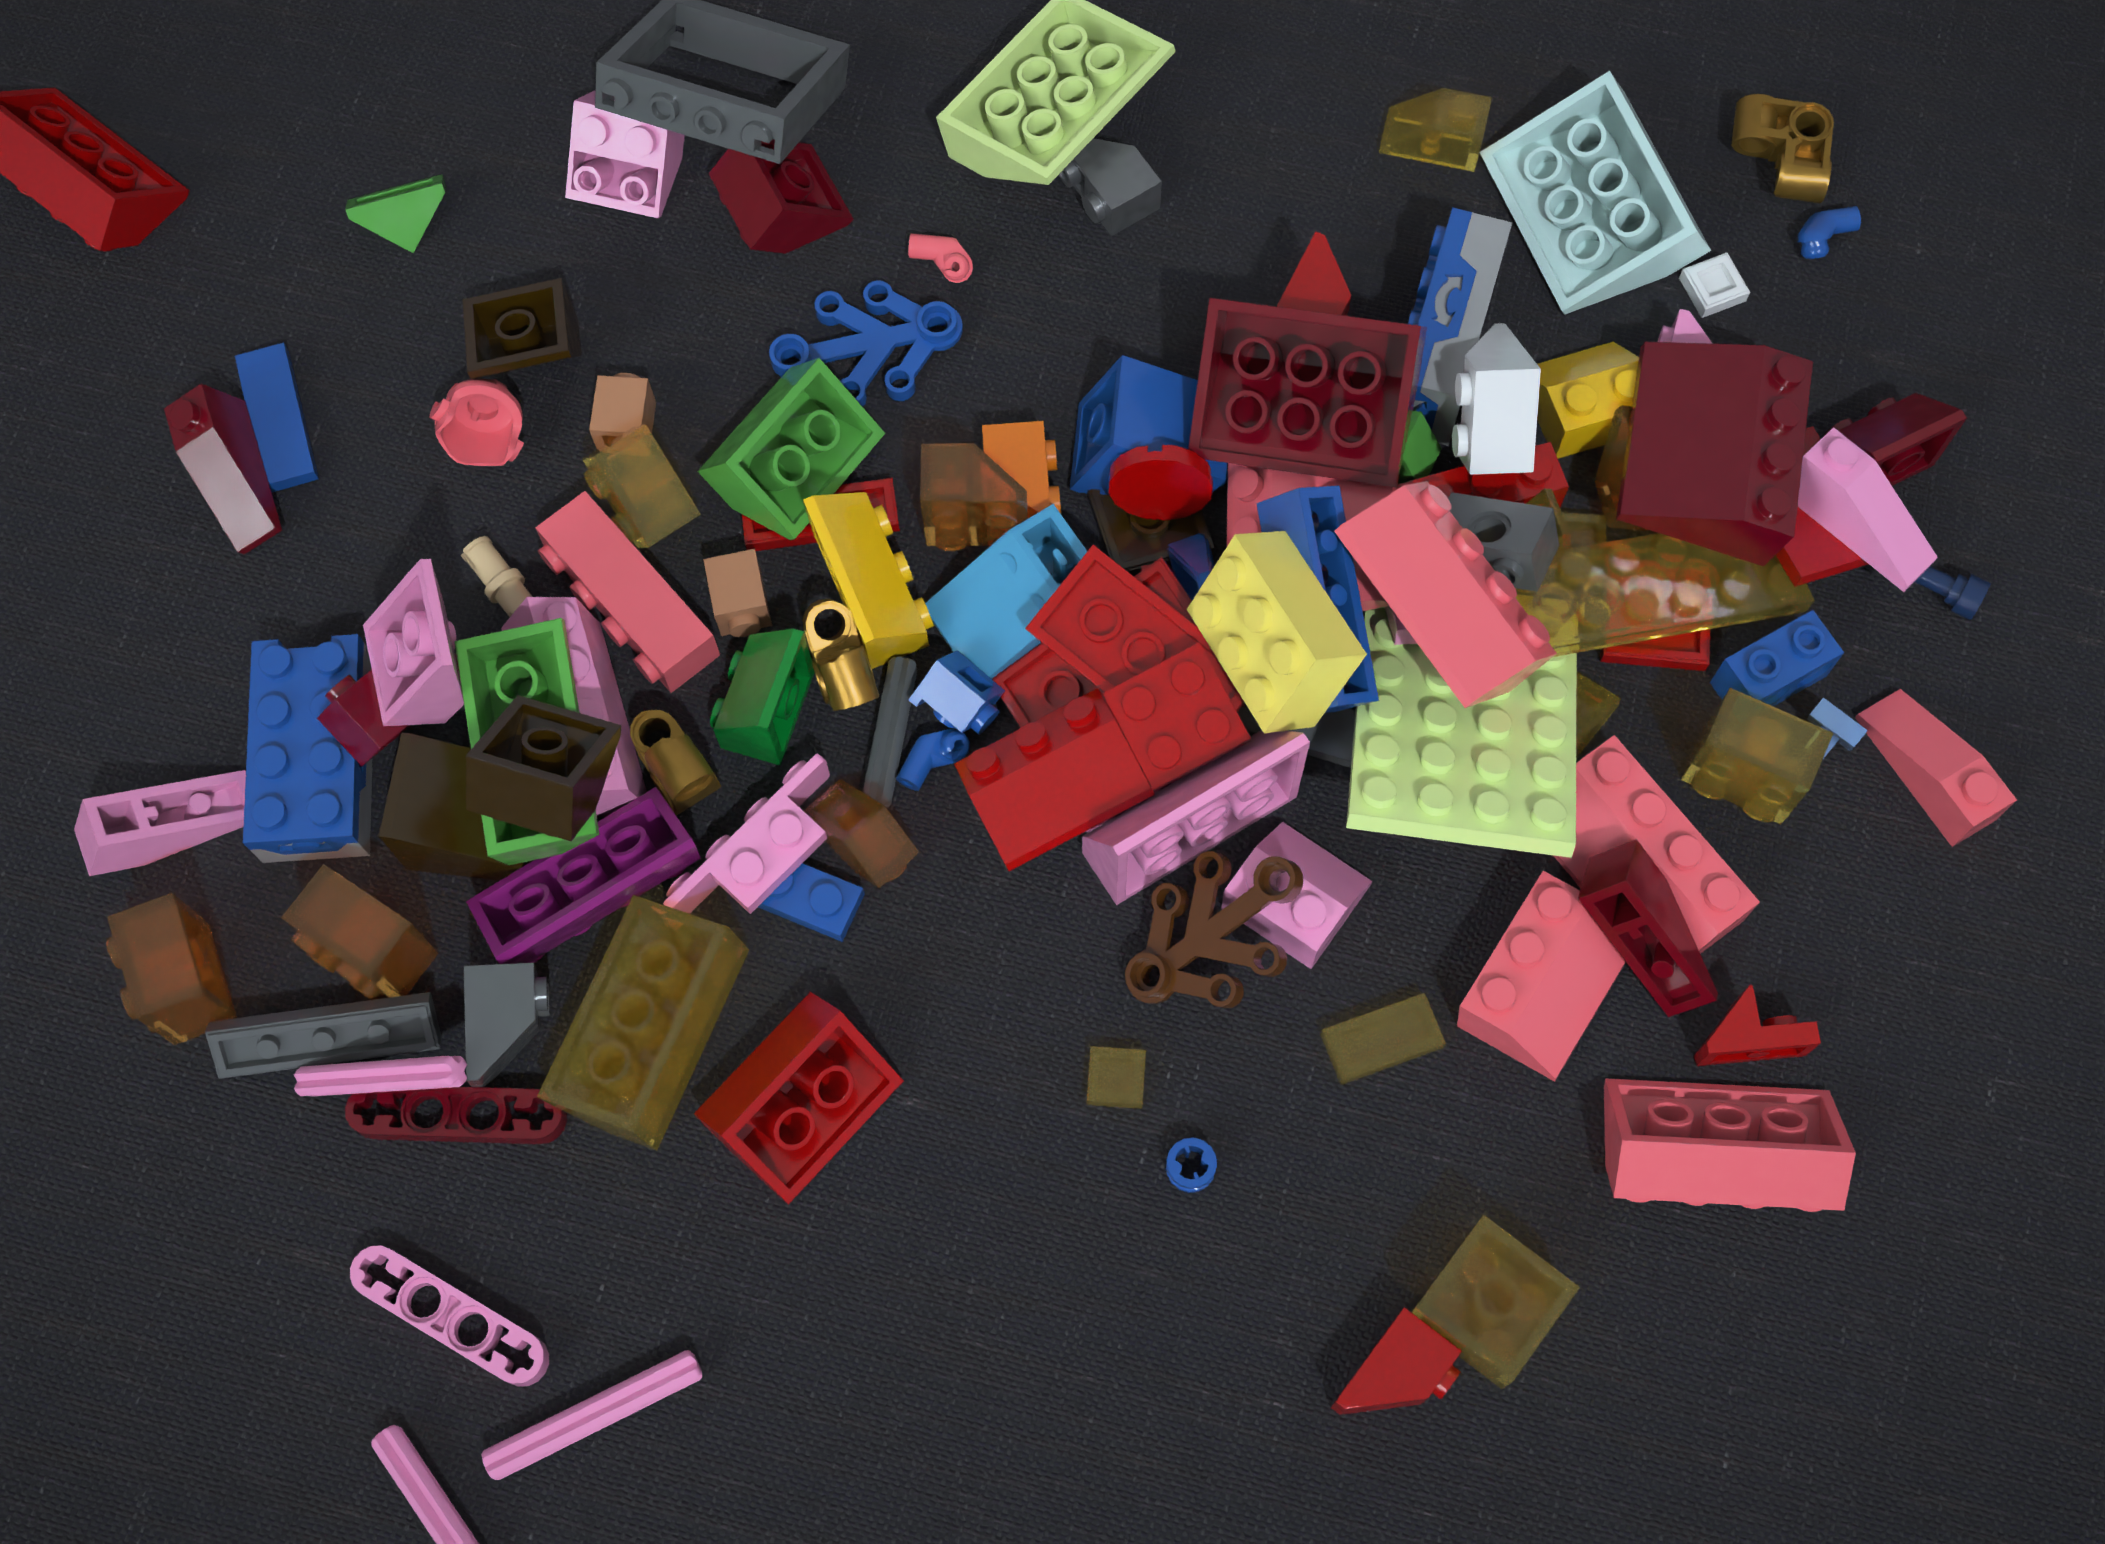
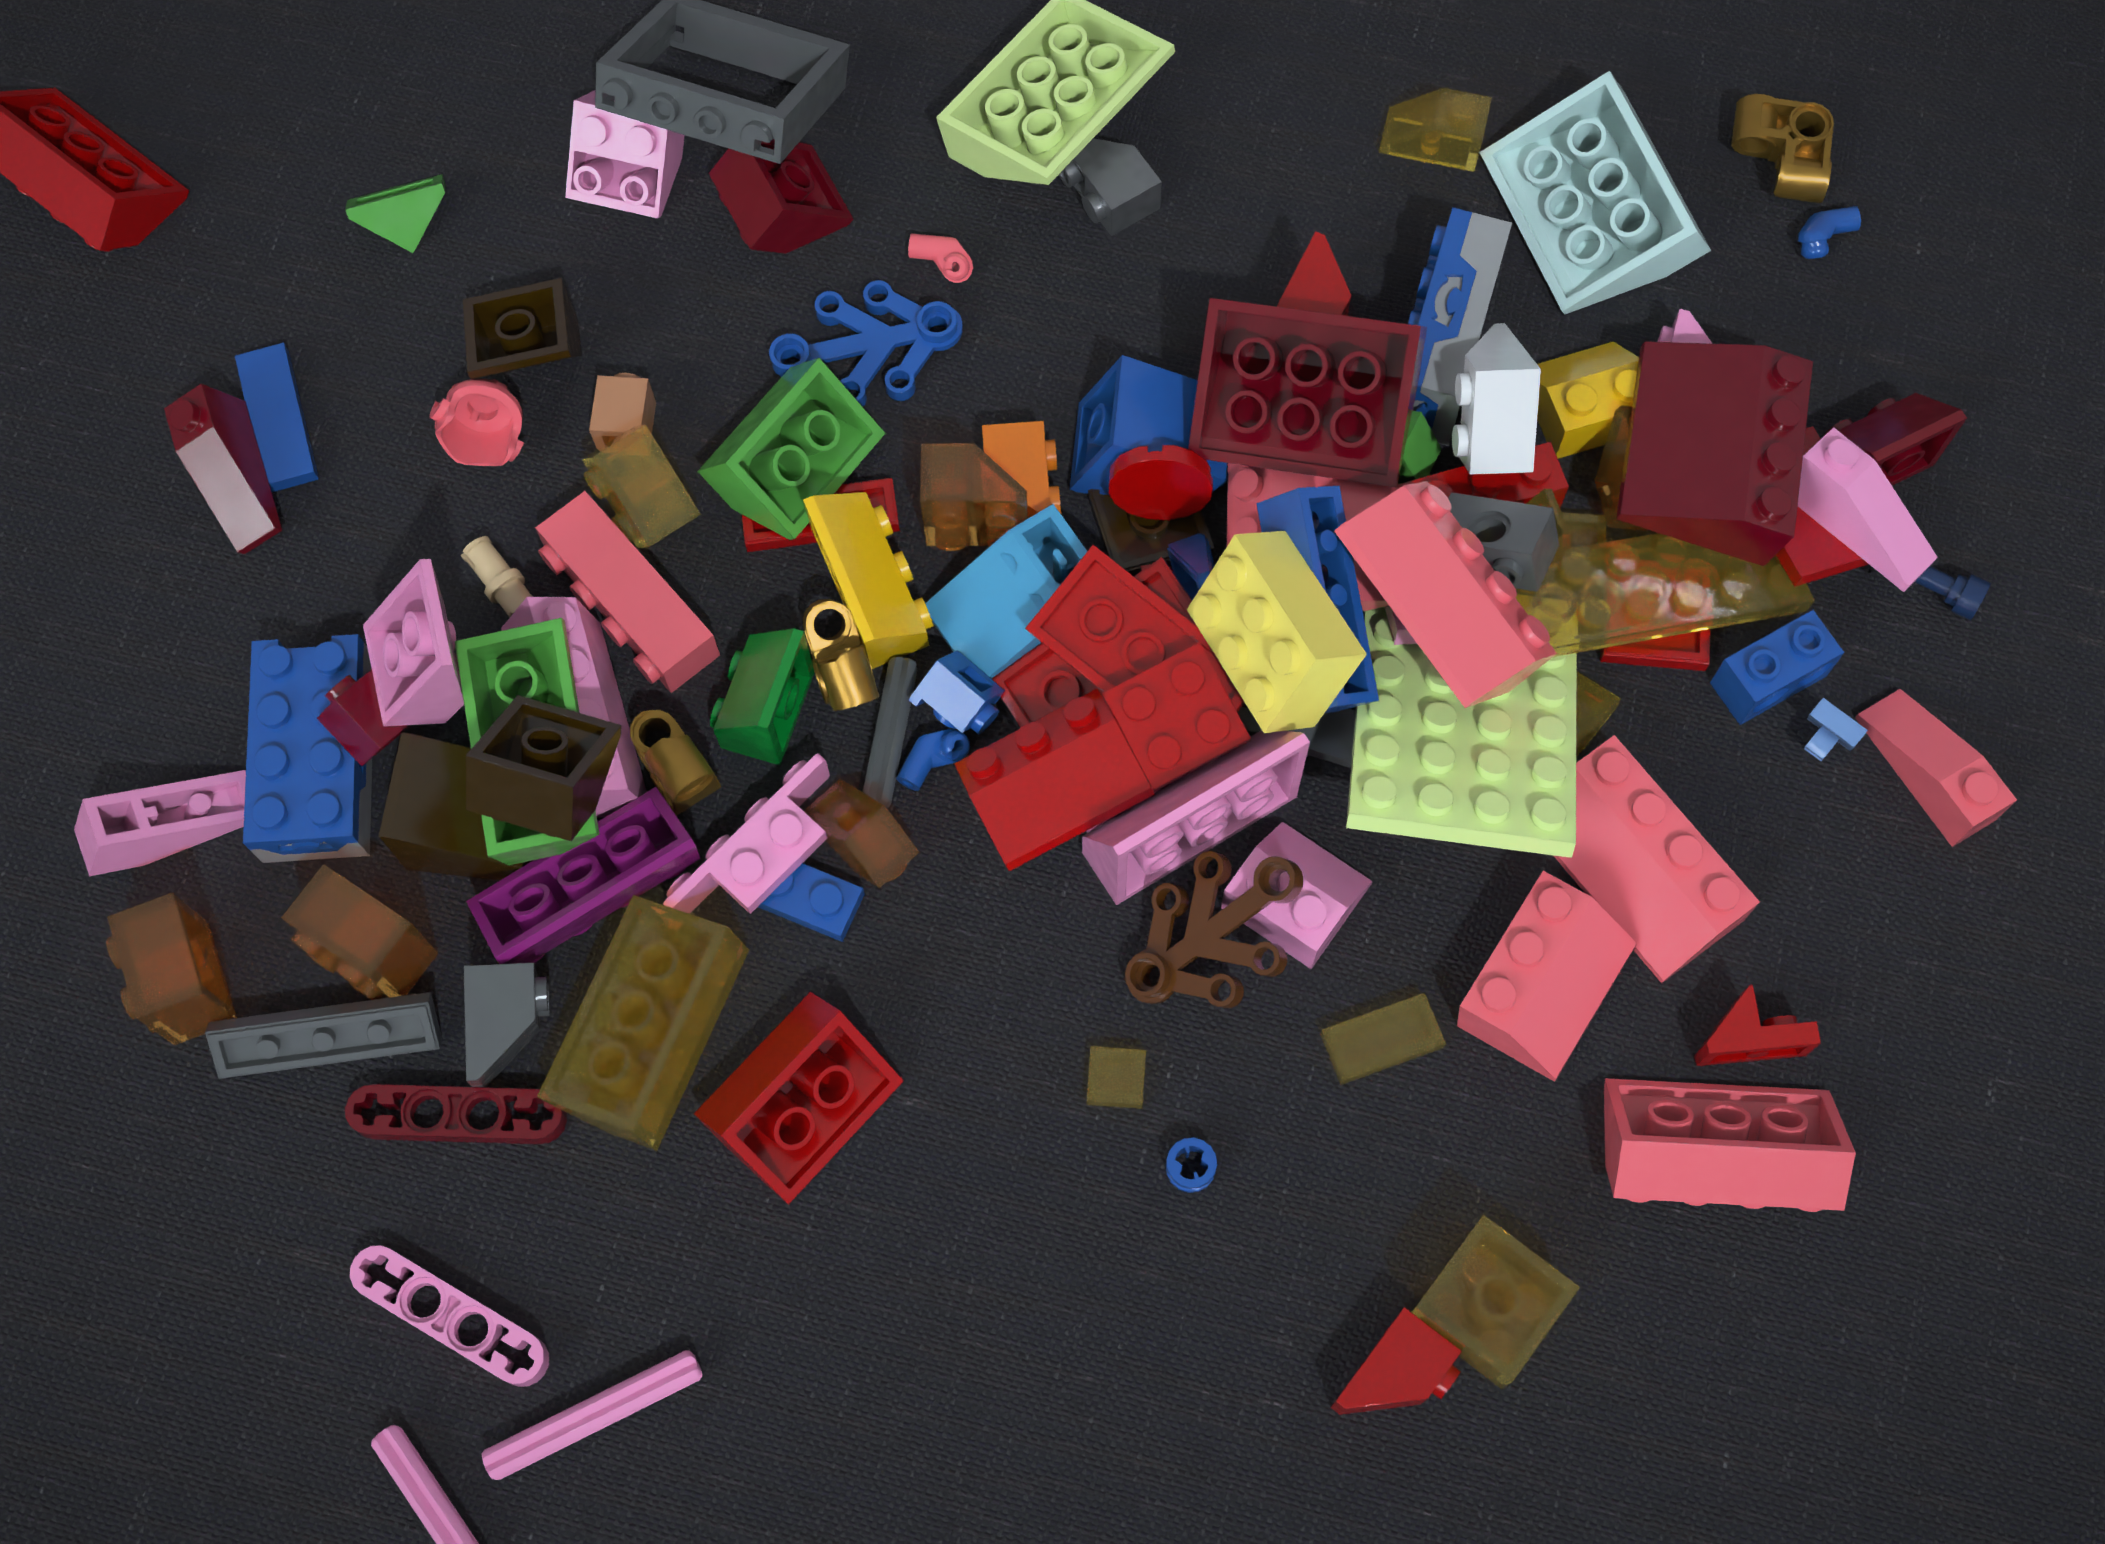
(381, 1076): bright pink axle -> none
(737, 593): nougat brick -> none
(1646, 926): dark red slope -> none
(1714, 285): white tile -> none
(1756, 757): clear yellow brick -> none

